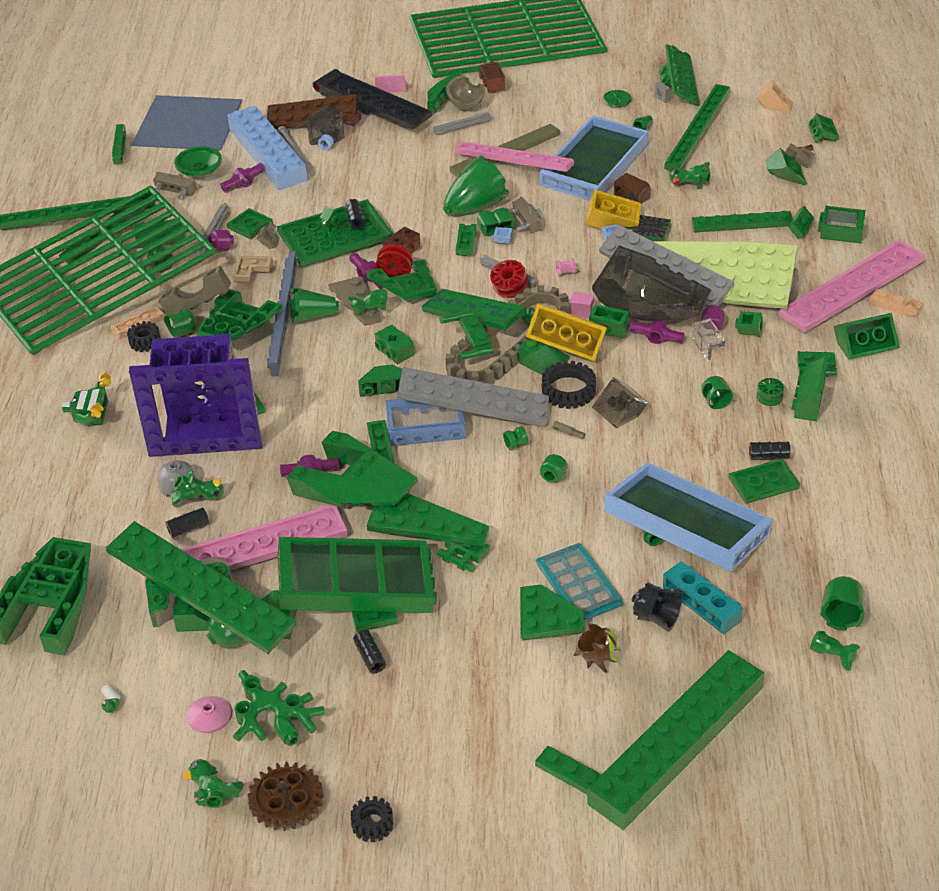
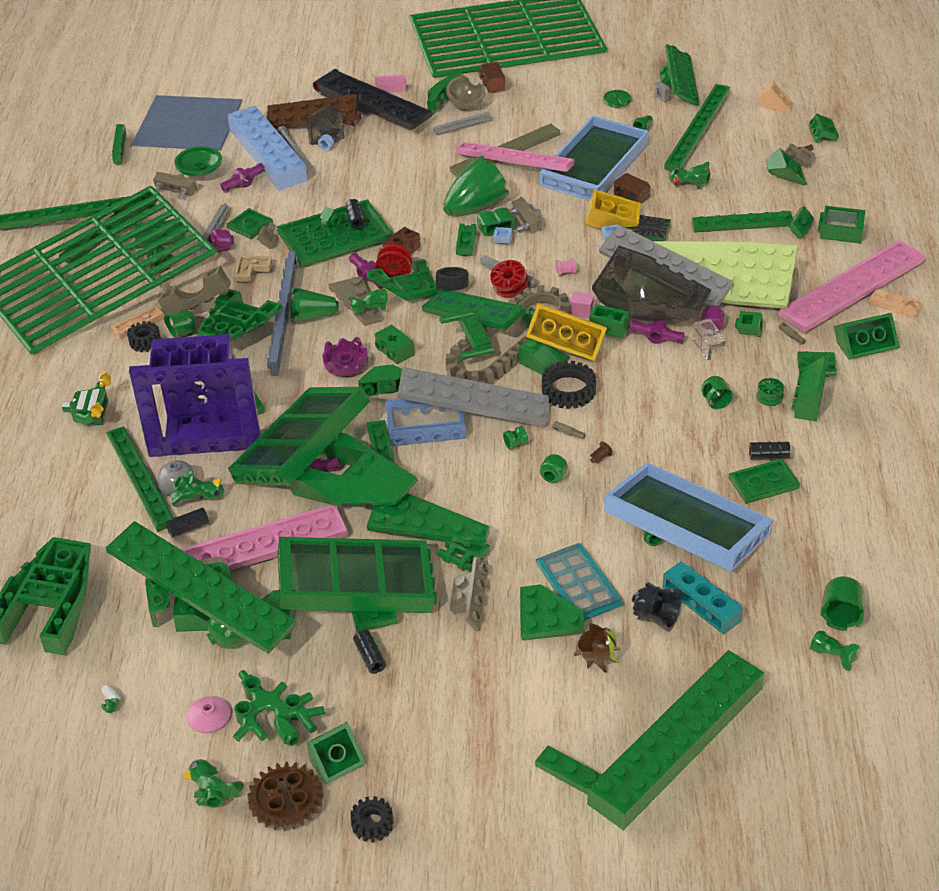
(140, 477): none -> green tile
(299, 436): none -> green window
(335, 753): none -> green slope
(344, 349): none -> magenta plate
(452, 278): none -> black tyre
(469, 593): none -> dark tan bracket
(601, 452): none -> reddish brown piece
(619, 403): clear smoke slope -> none
(791, 333): none -> dark tan piece

